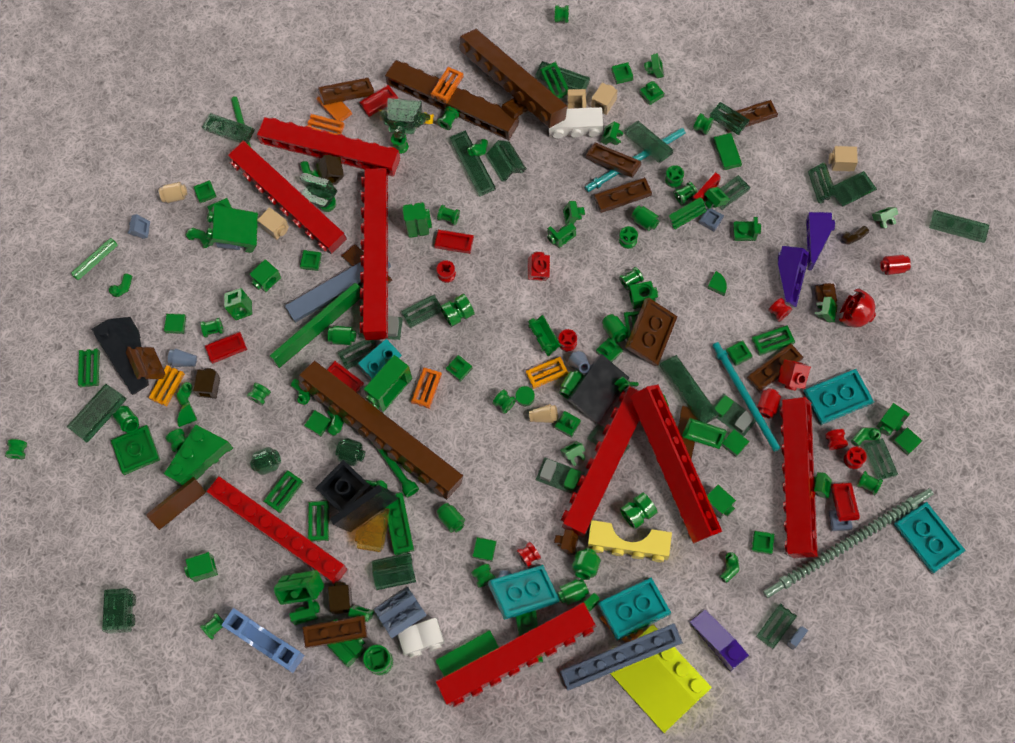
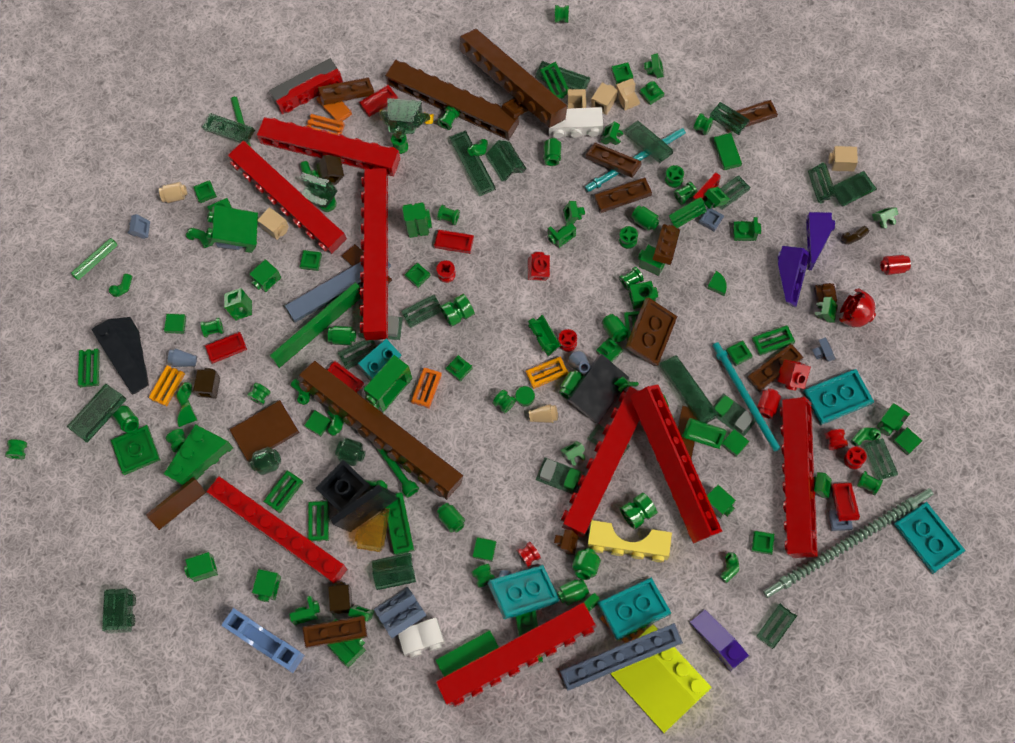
(145, 363): reddish brown plate -> none
(212, 626): green bush -> none
(264, 430): none -> reddish brown tile
(266, 585): none -> green brick
(299, 587): green brick -> none
(305, 86): none -> piece
(378, 660): green wheel -> none
(417, 275): none -> green tile
(446, 98): orange tile -> none
(552, 152): none -> green brick
(568, 424): green tile -> none
(627, 95): none -> tan panel
(647, 263): none -> green brick
(666, 244): none -> reddish brown plate
(780, 309): red wheel -> none
(797, 637): sand blue tile -> none
(824, 350): none -> sand blue tile
(959, 226): clear green tile -> none

